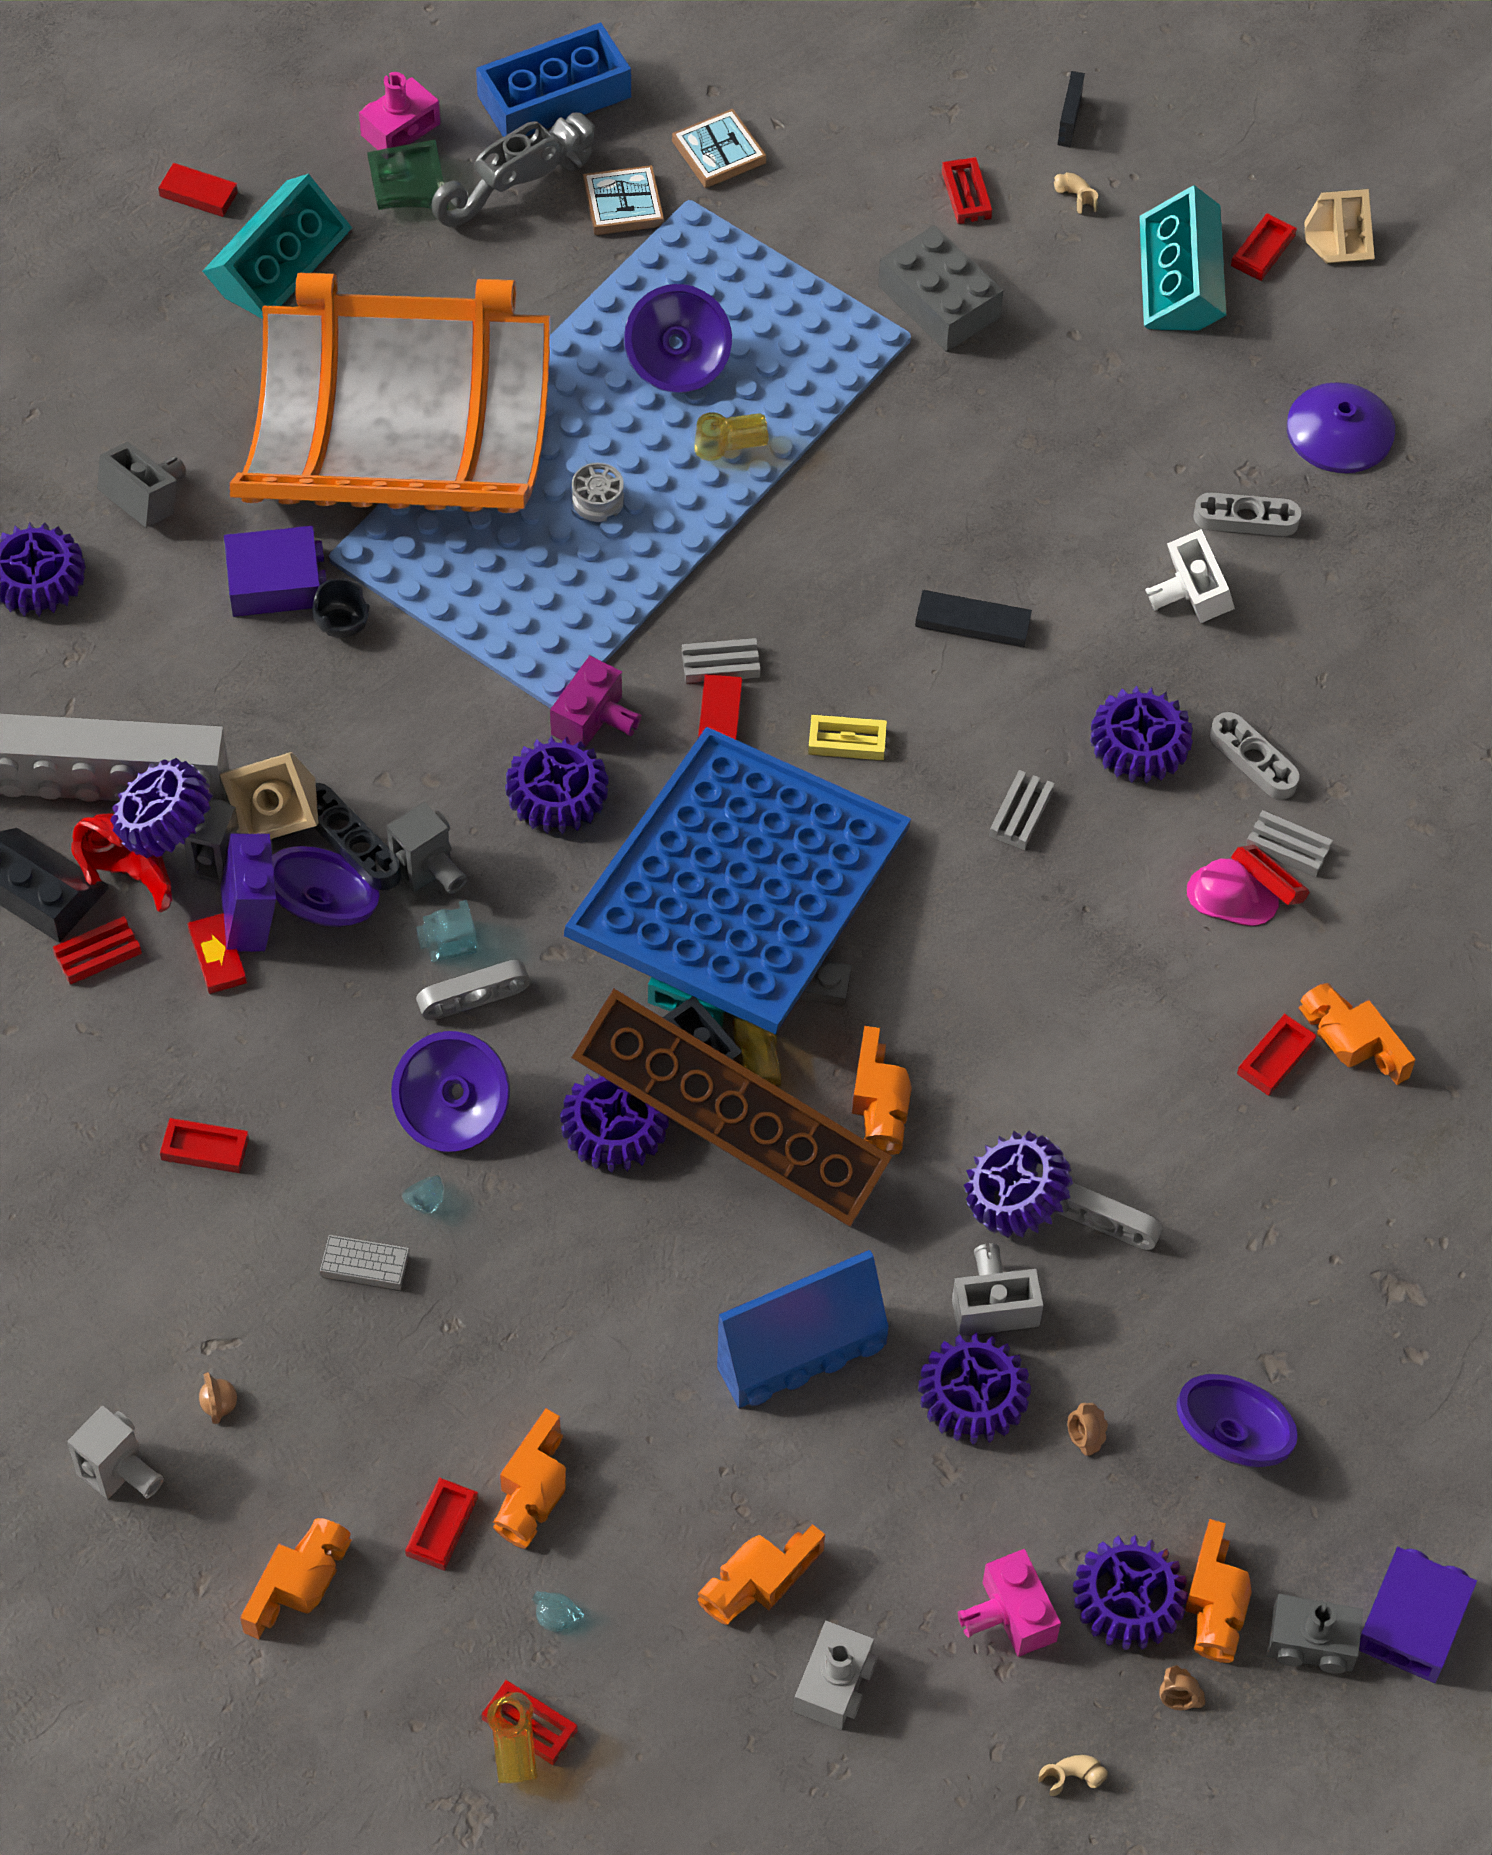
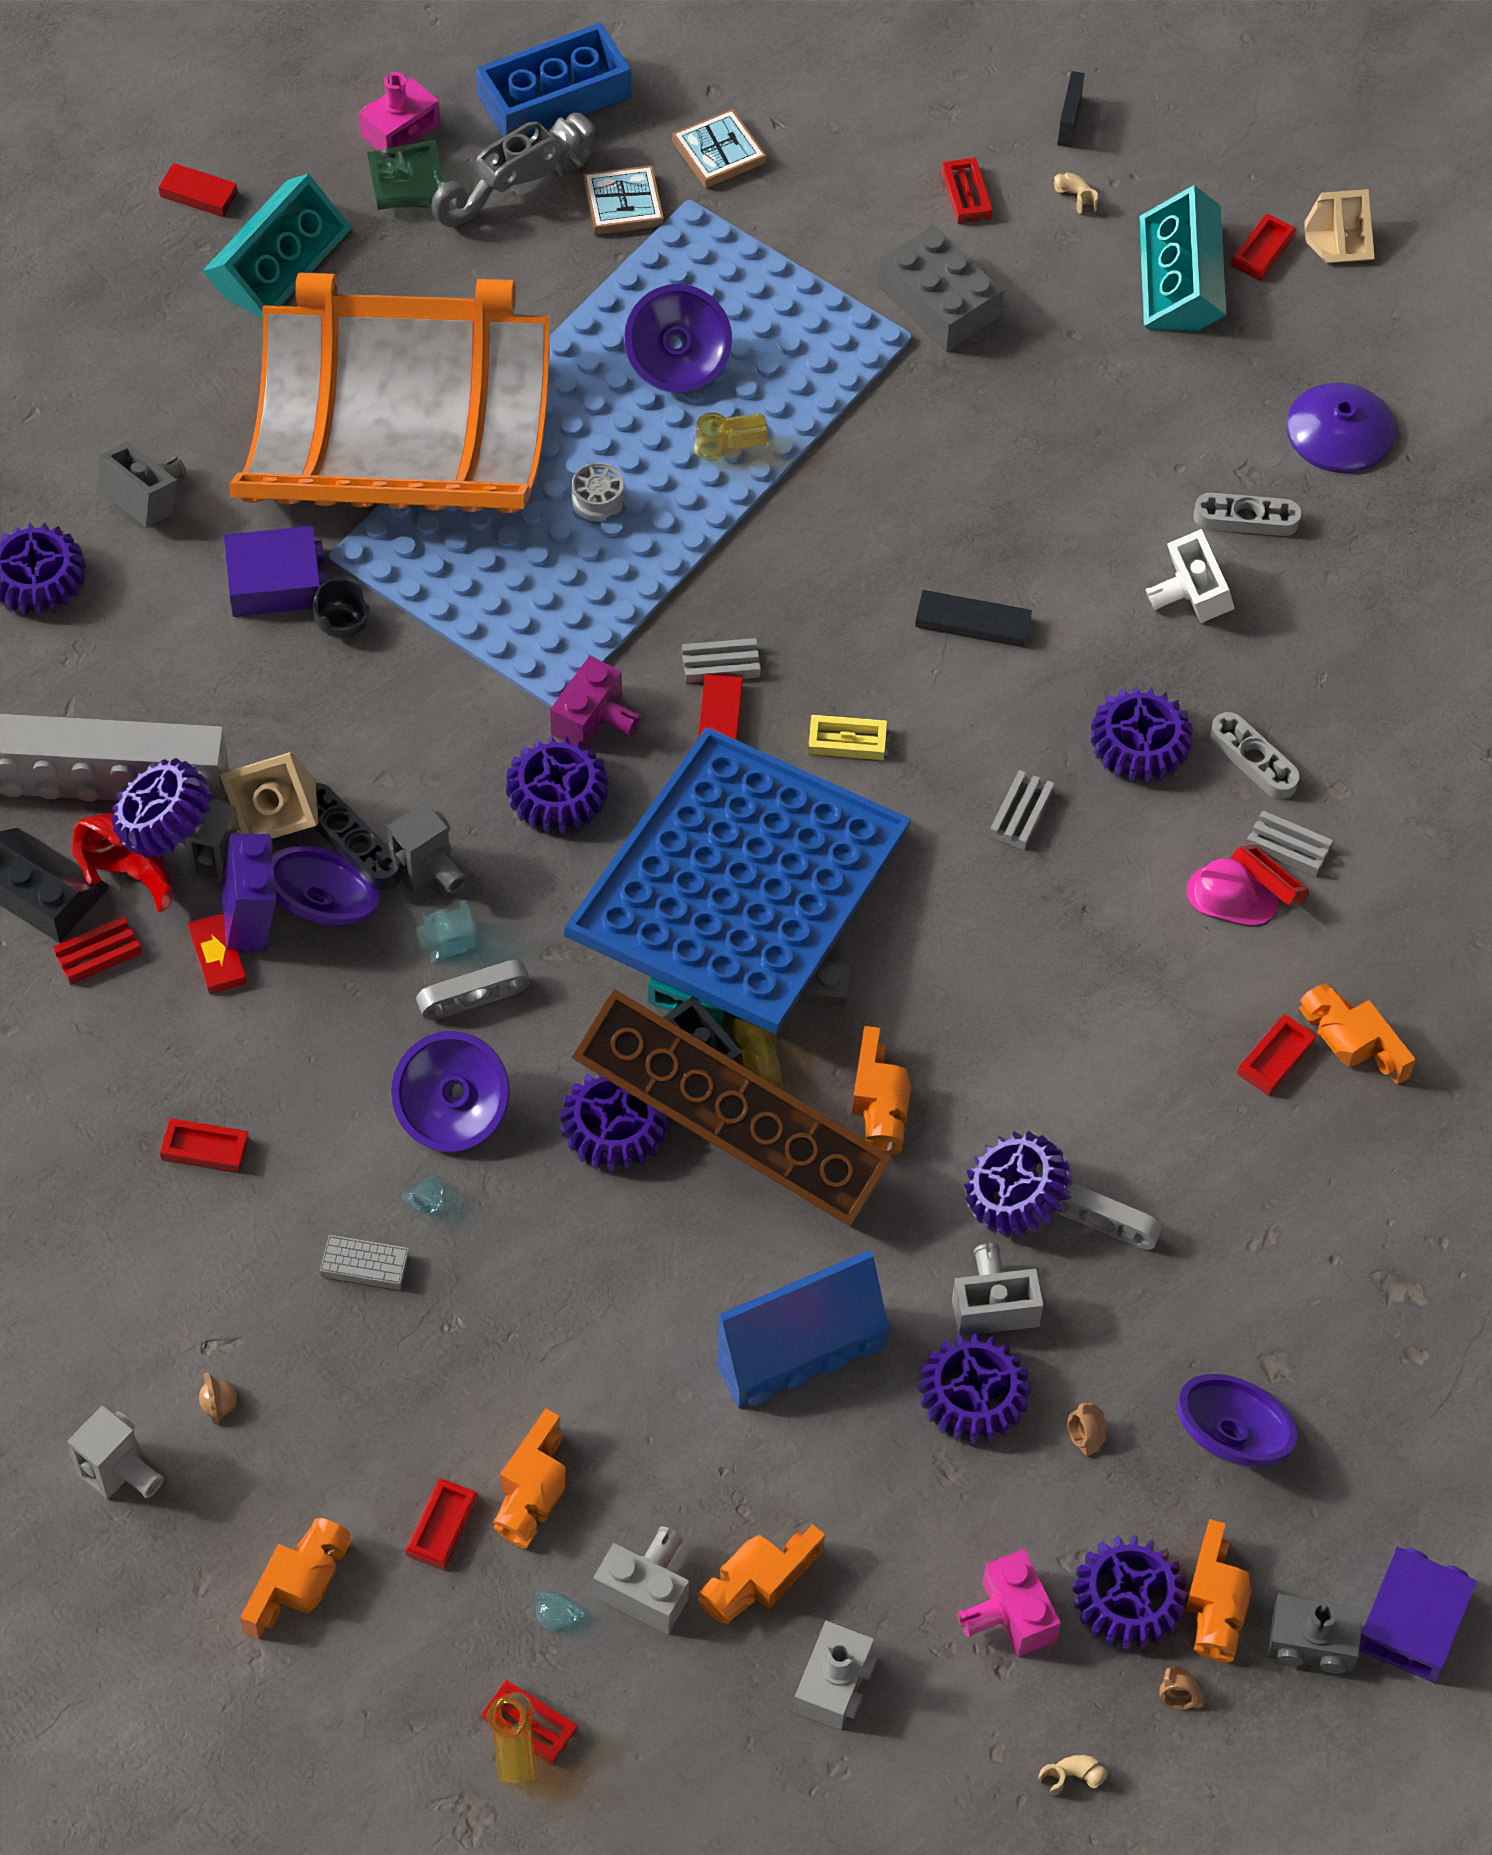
(642, 1583): none -> light grey brick

